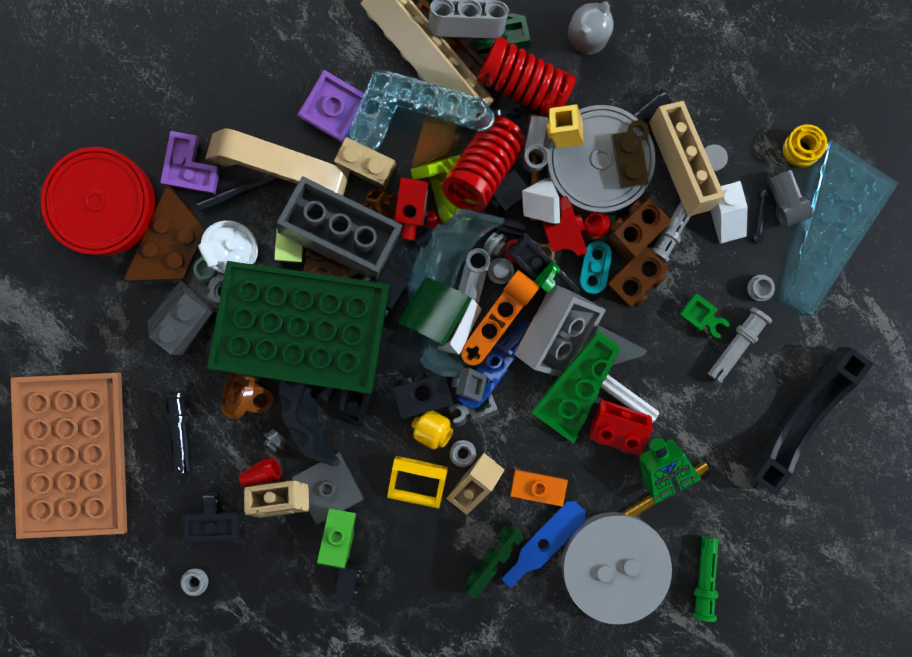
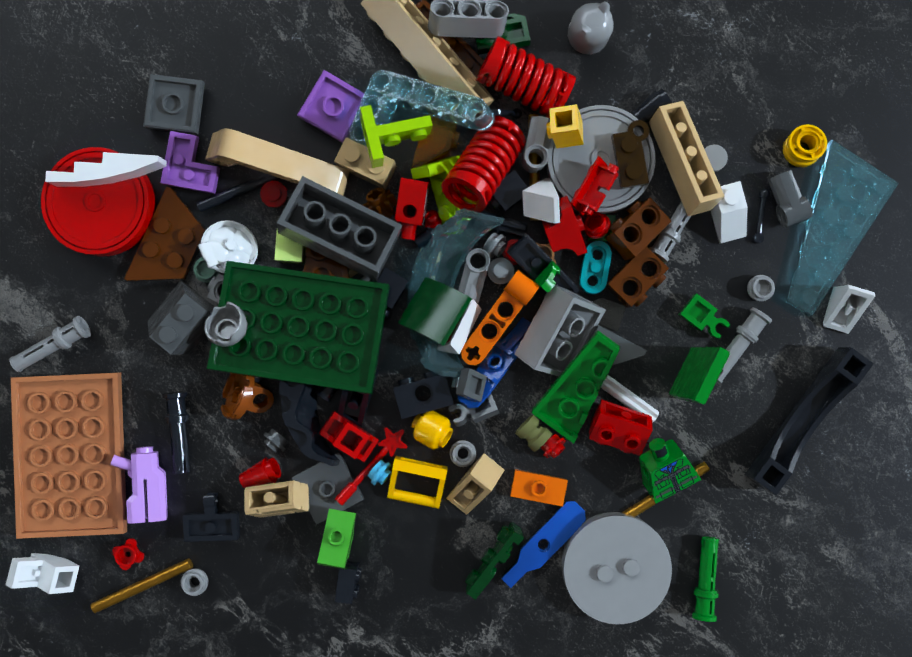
(43, 571): none -> white brick
(60, 339): none -> light grey pin
(113, 169): none -> white slope
(122, 559): none -> red plate
(141, 585): none -> pearl gold bar
(143, 467): none -> lavender piece
(174, 104): none -> dark grey plate
(226, 325): none -> light grey hair
(274, 194): none -> red plate
(348, 437): none -> red brick
(380, 472): none -> medium azure plate
(389, 445): none -> red piece
(391, 133): none -> lime bracket
(534, 434): none -> olive wheel
(553, 446): none -> red plate
(588, 198): none -> red hinge
(699, 374): none -> green tile
(846, 307): none -> white slope

